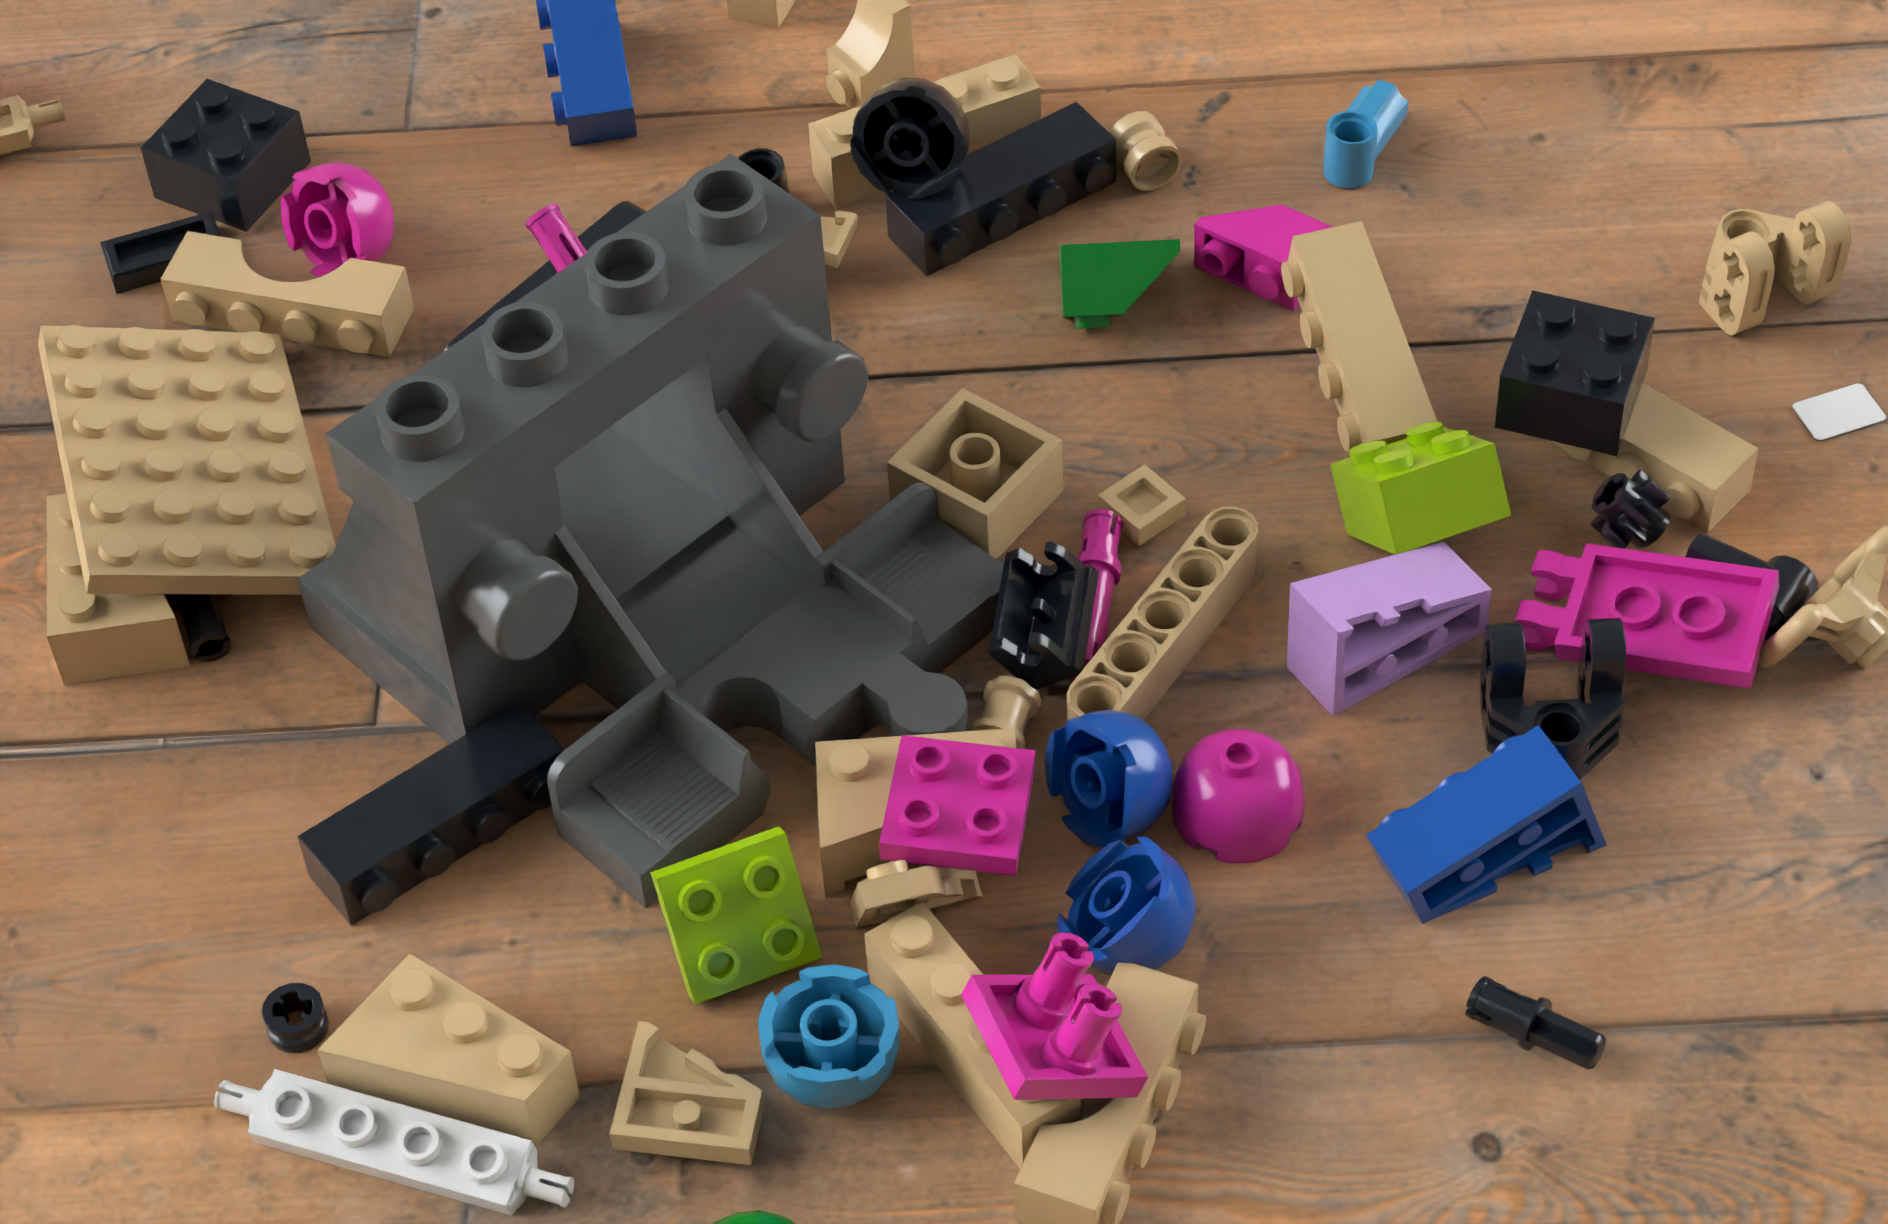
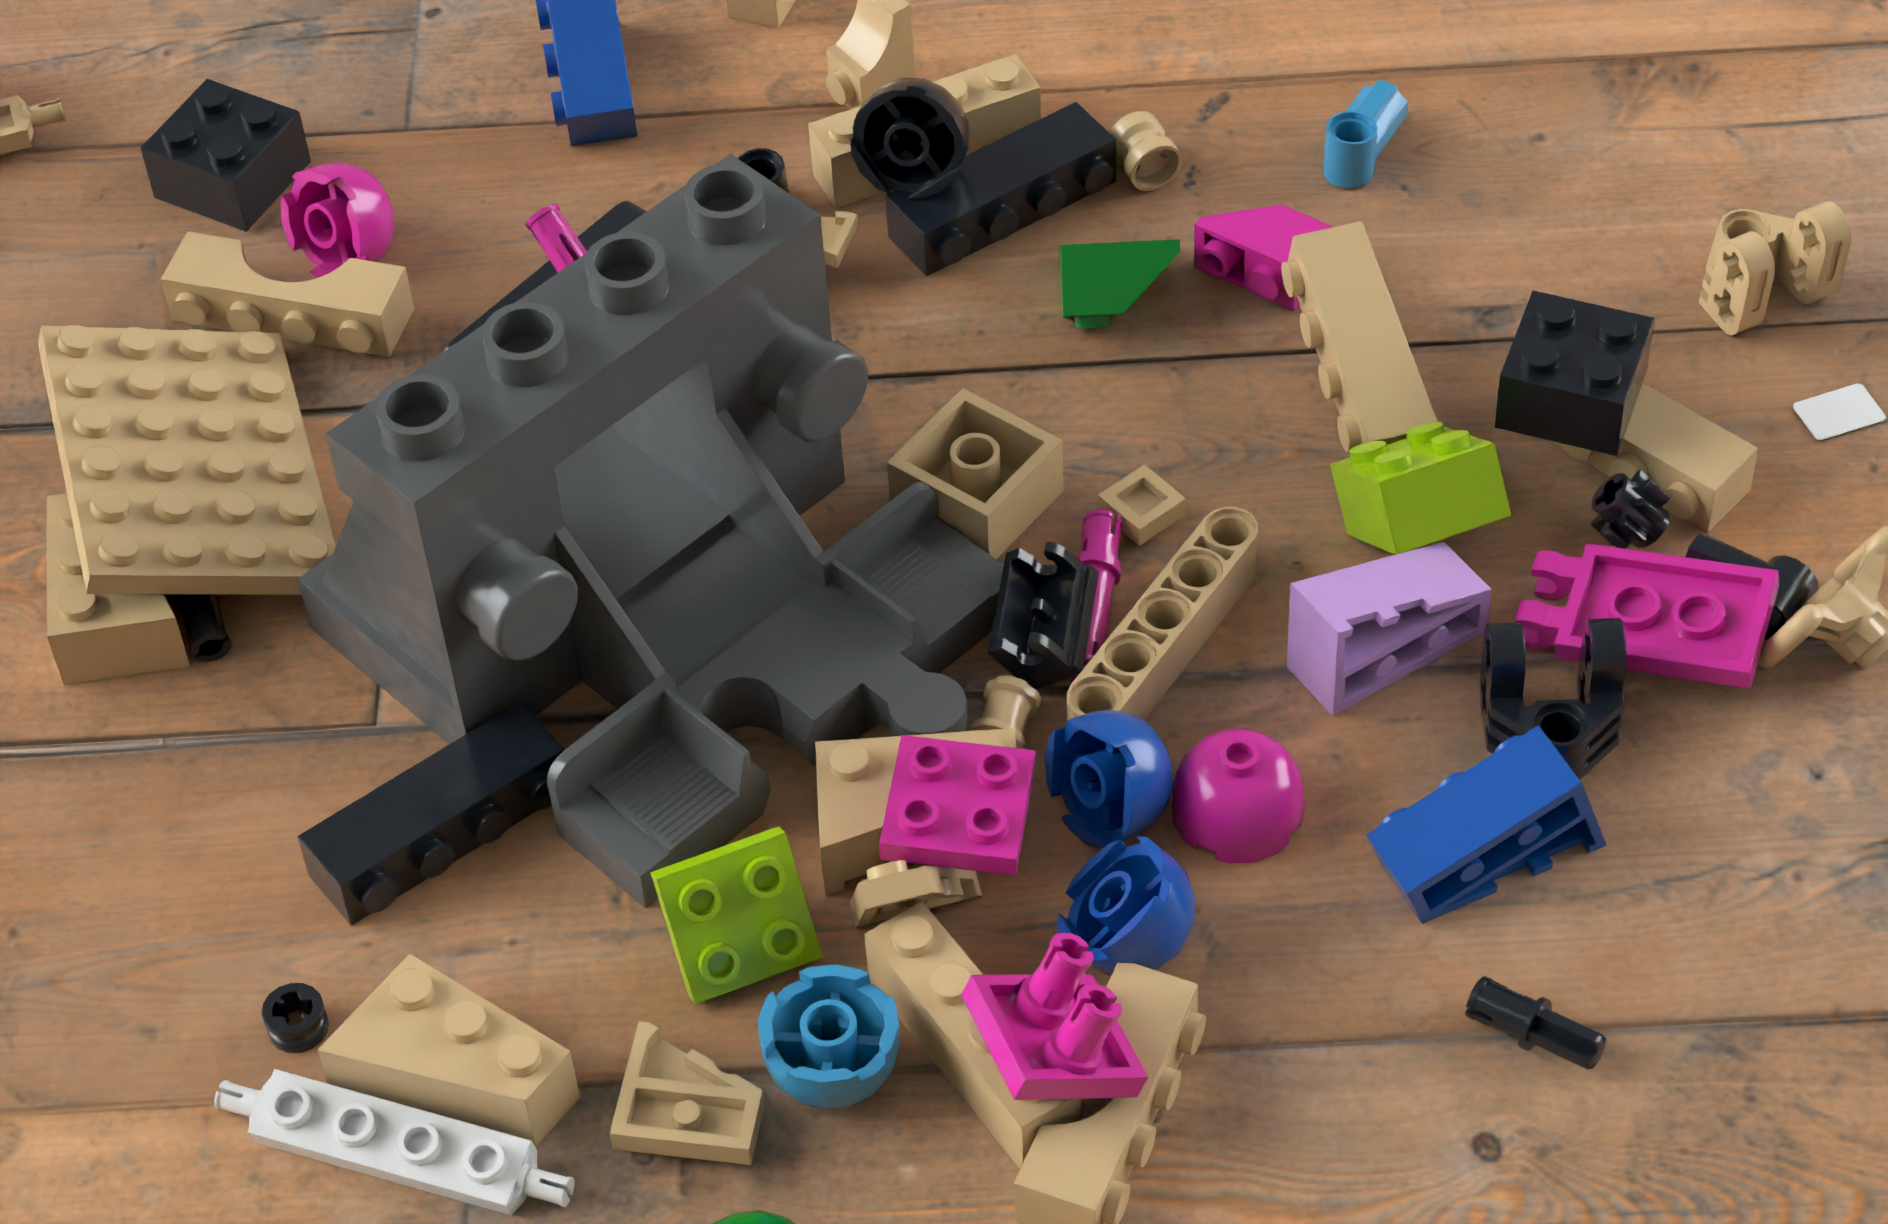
(144, 255): black tile -> none

